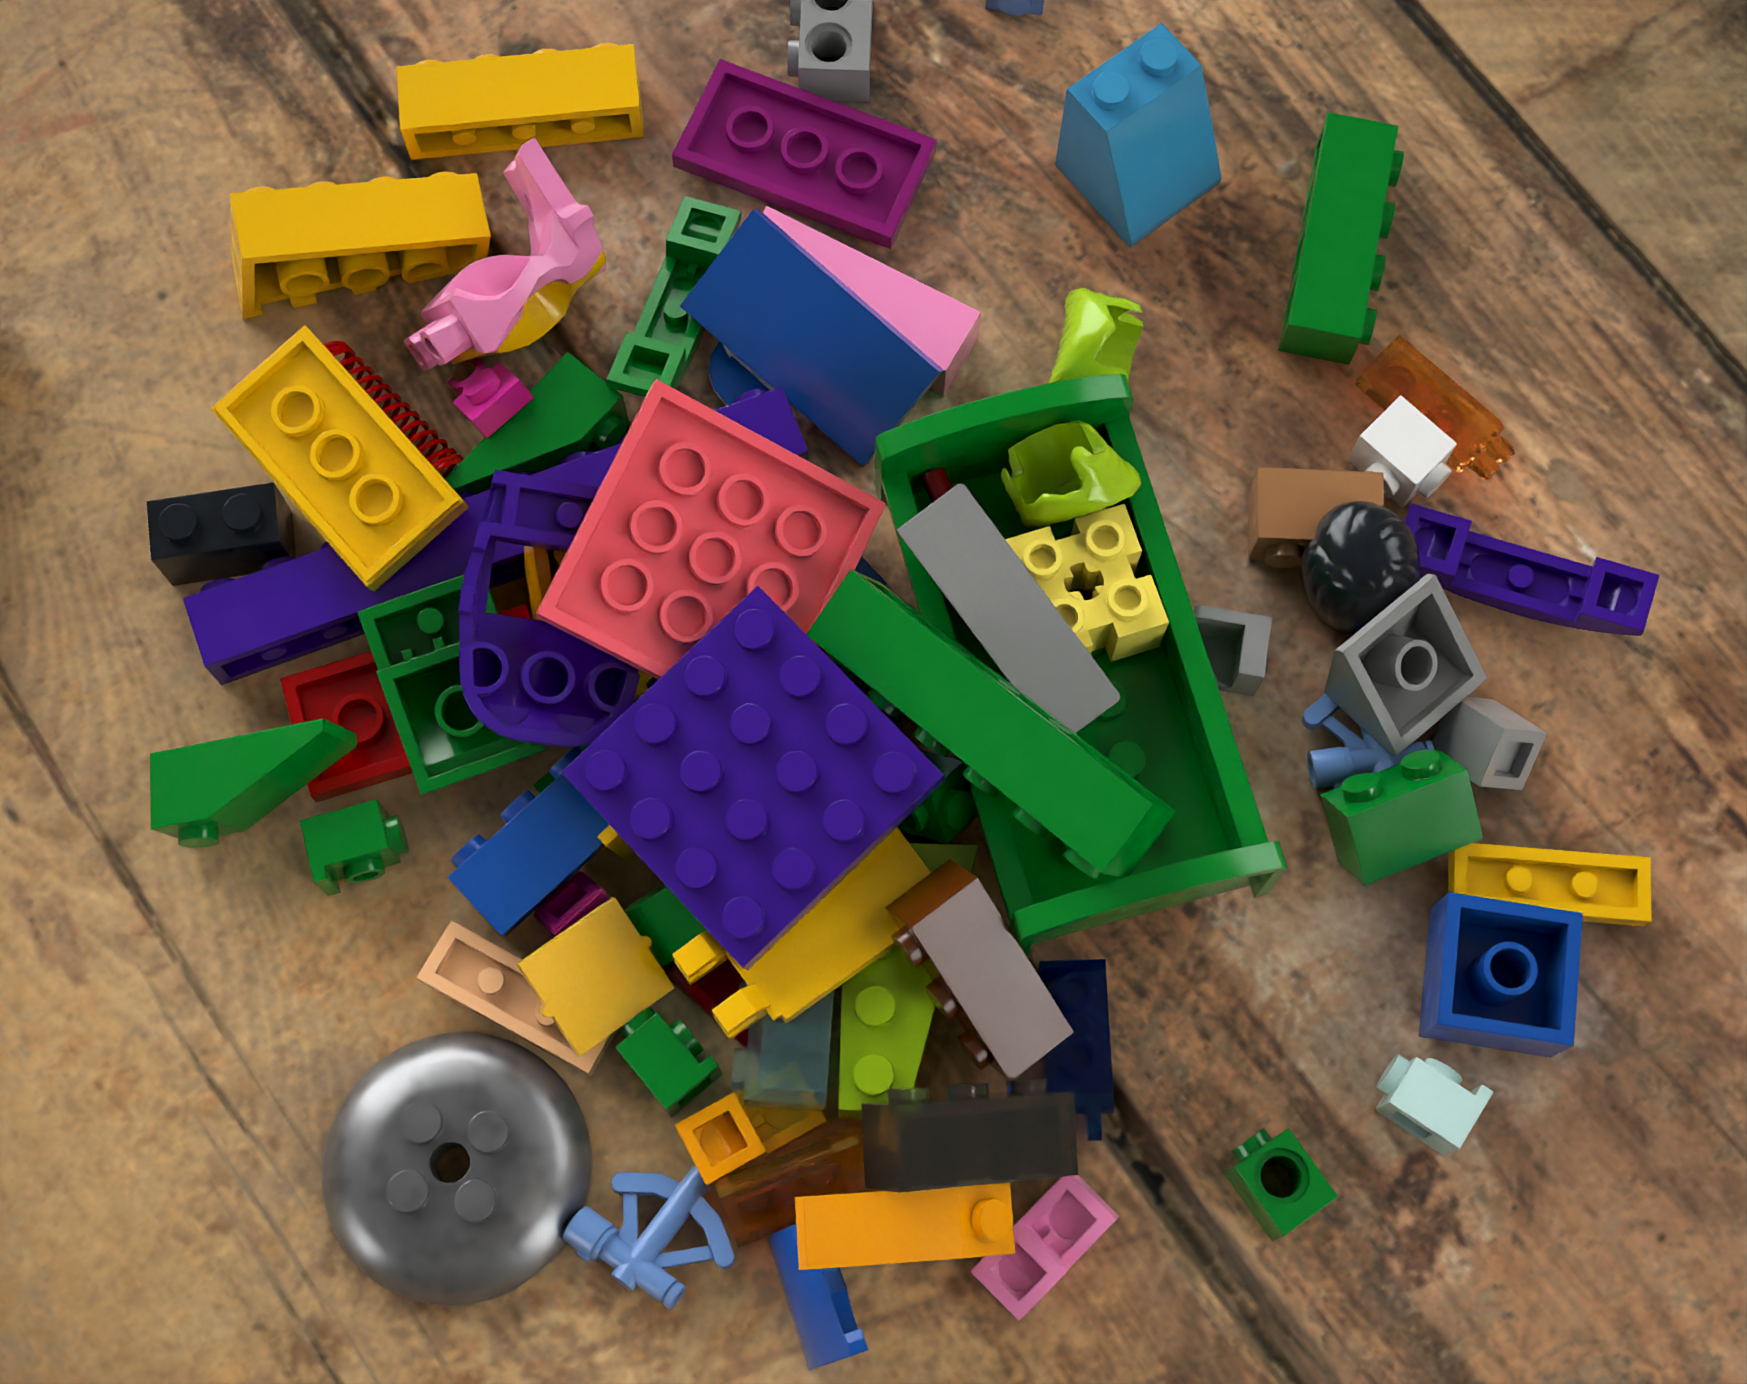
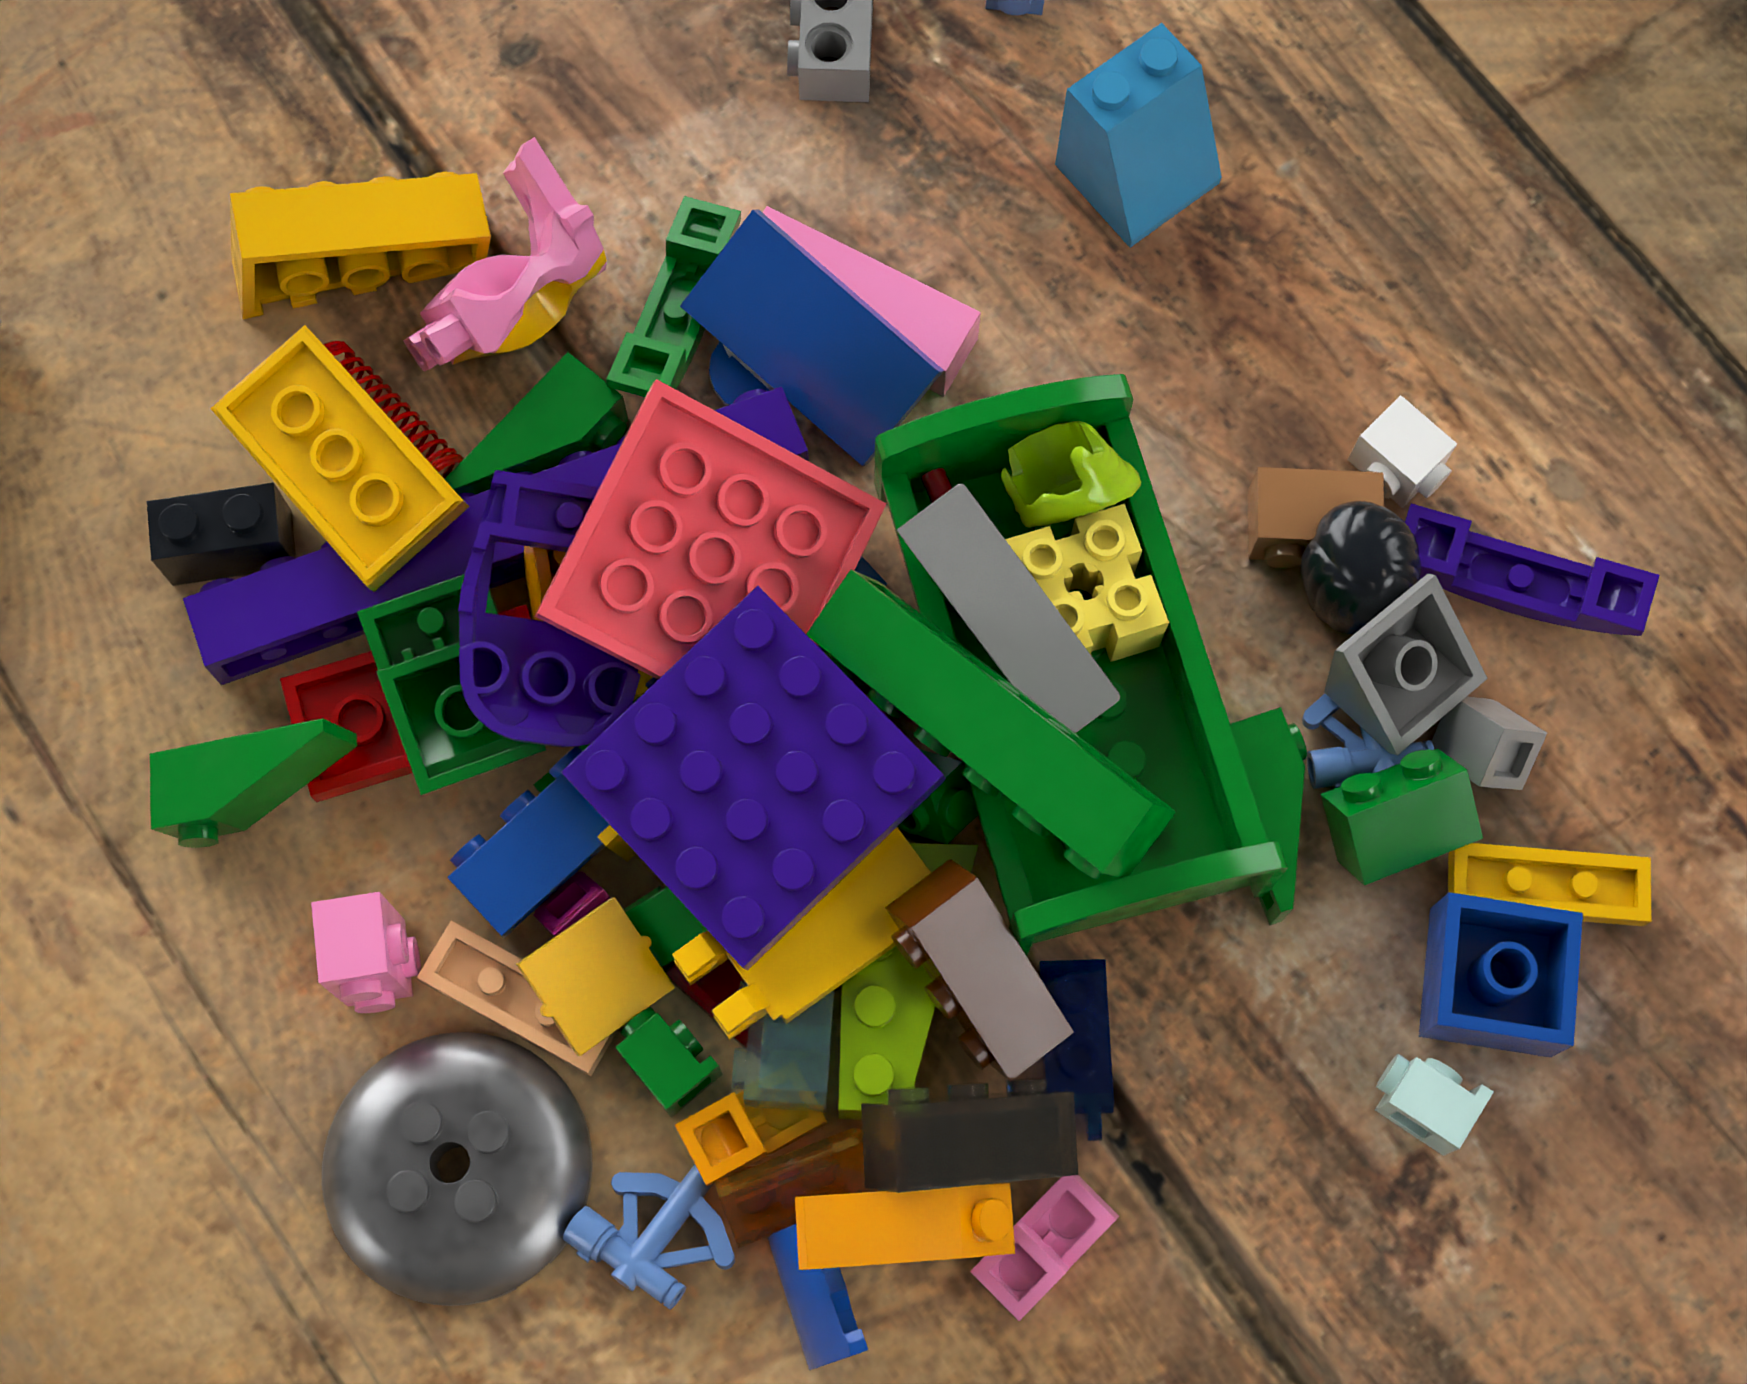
(352, 844): green brick -> none
(364, 951): none -> bright pink brick
(489, 396): dark pink plate -> none
(508, 100): yellow brick -> none
(804, 153): magenta plate -> none
(1096, 336): lime hair -> none
(1235, 647): light grey panel -> none
(1275, 770): none -> green slope
(1308, 1191): green brick -> none
(1340, 239): green brick -> none
(1408, 373): clear orange hinge -> none

